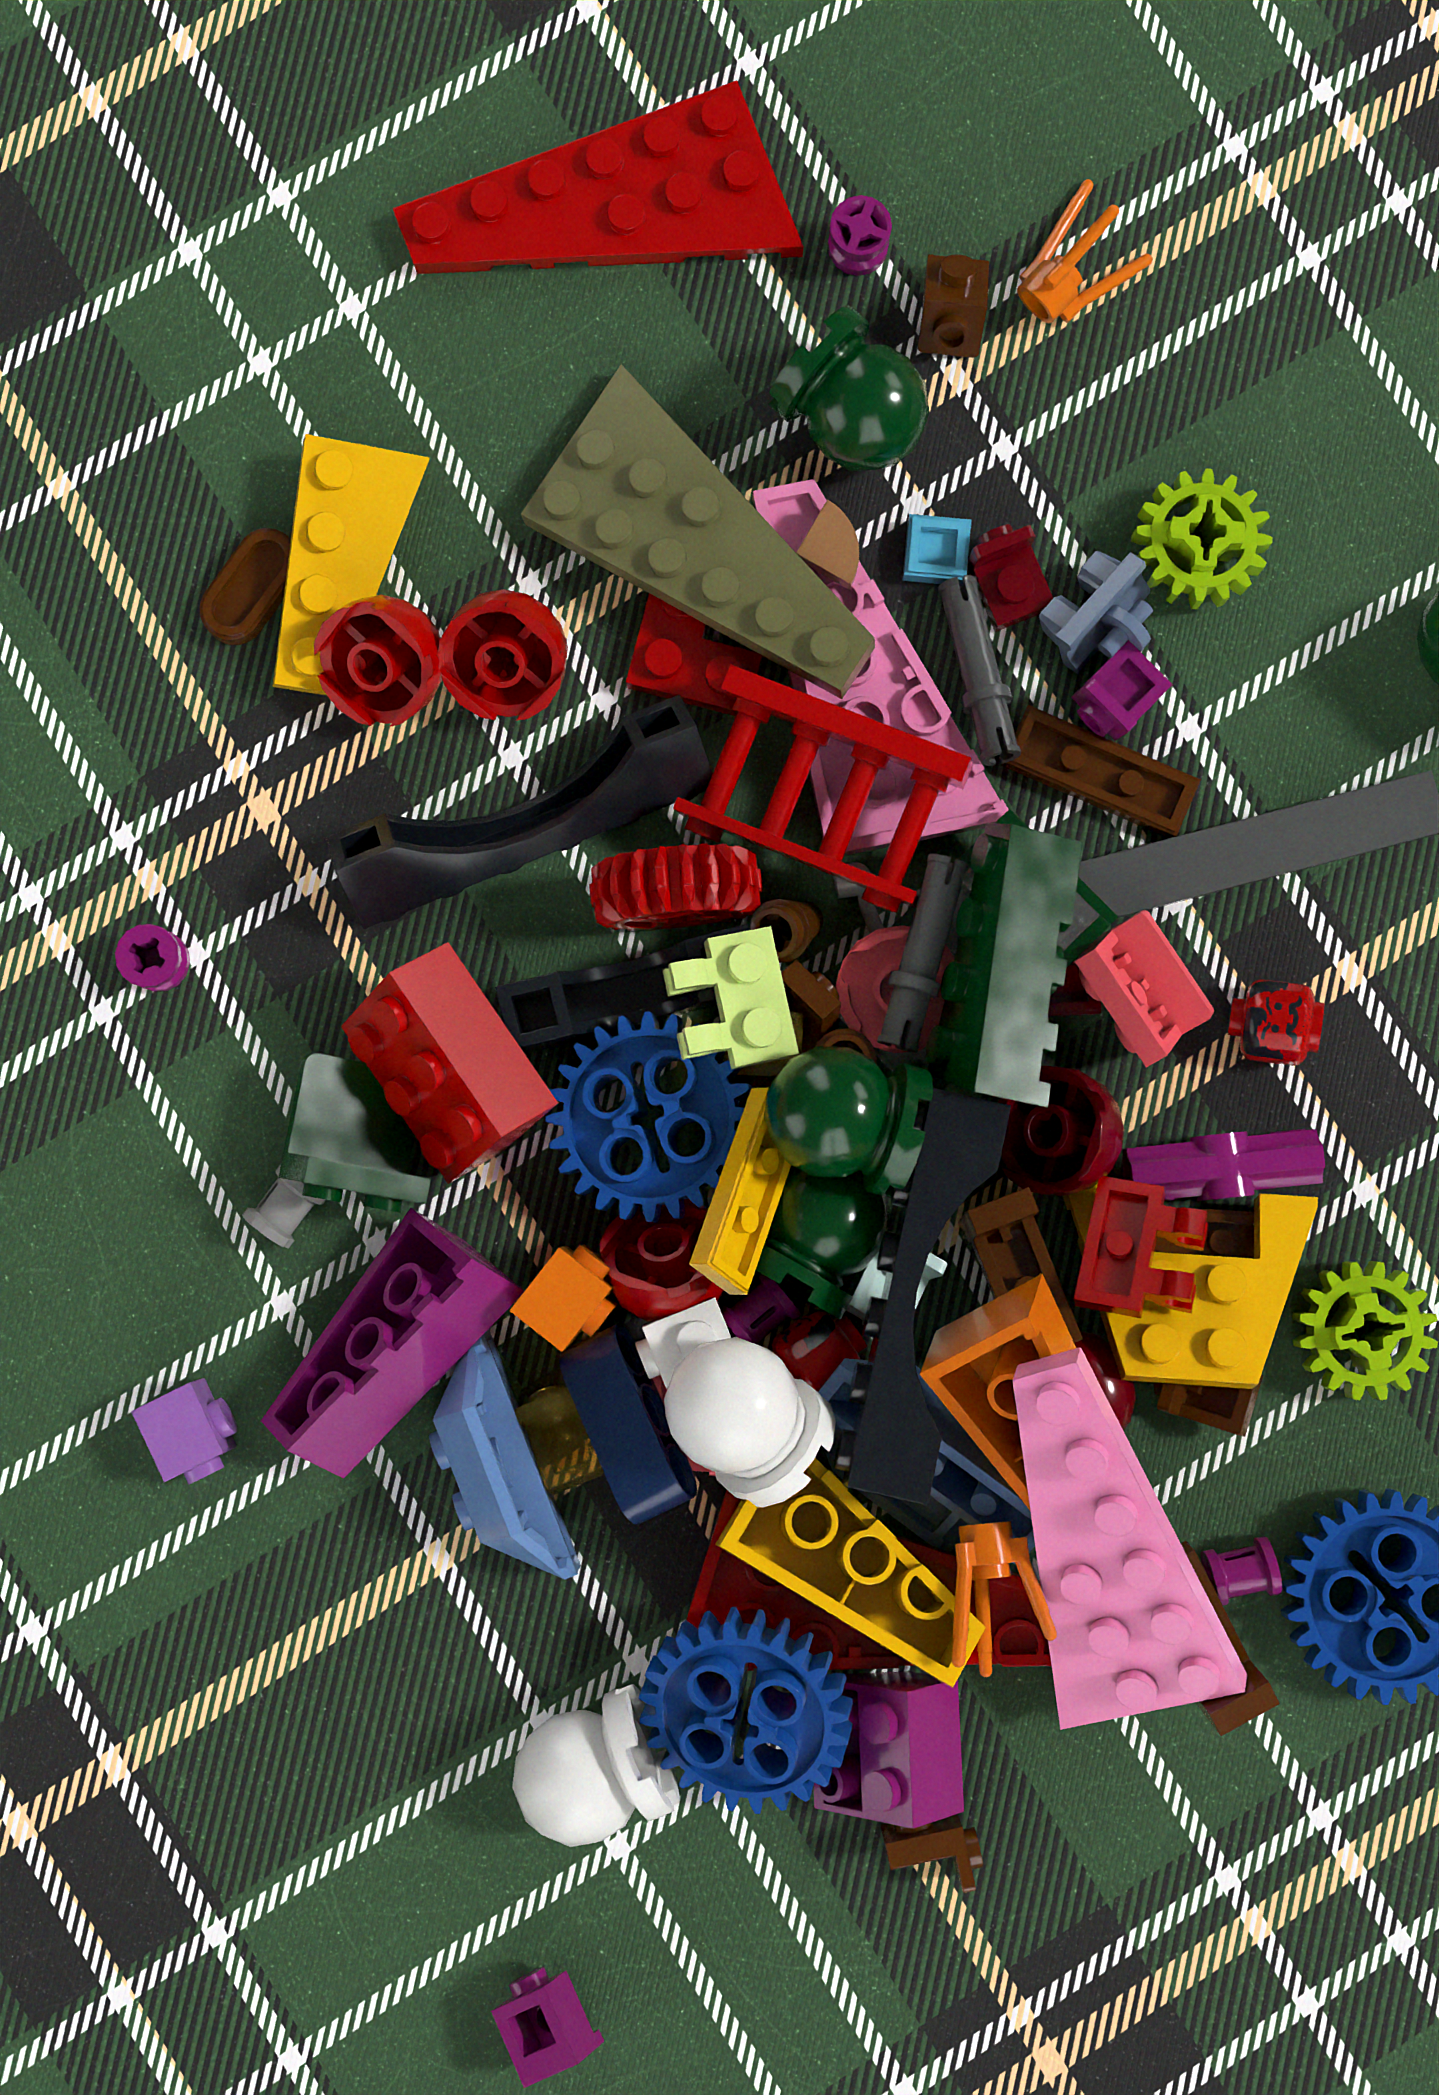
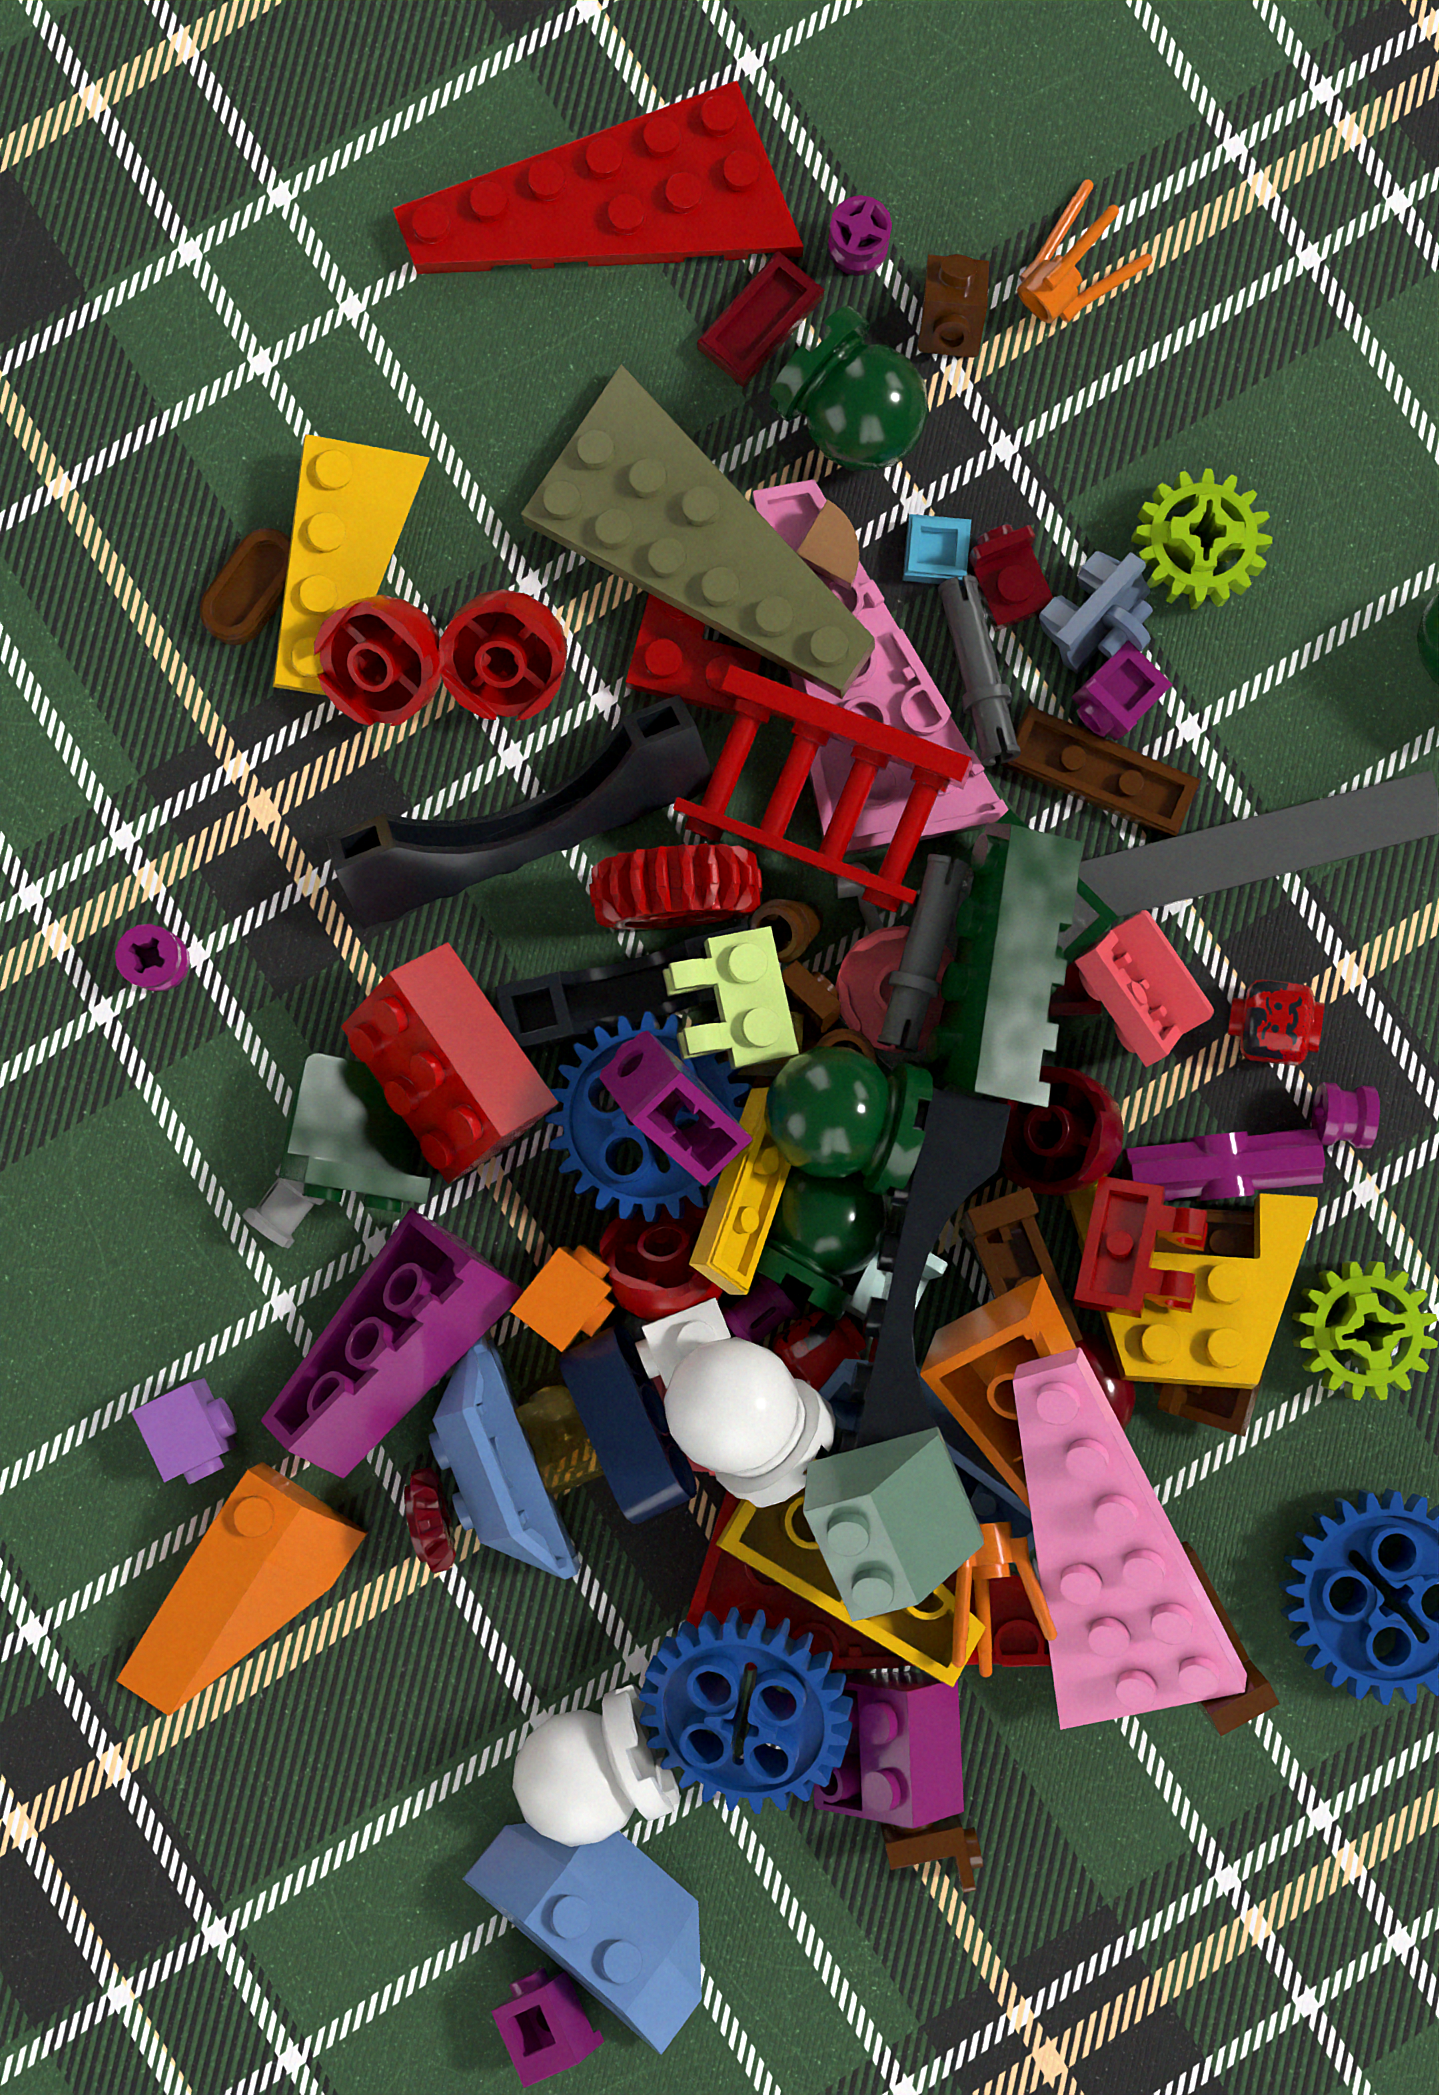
(248, 1577): none -> orange wedge
(429, 1520): none -> dark red gear
(602, 1919): none -> medium blue wedge
(652, 1088): none -> magenta torso
(760, 319): none -> dark red tile
(890, 1521): none -> sand green slope
(1243, 1570): magenta bush -> none
(1346, 1115): none -> magenta wheel

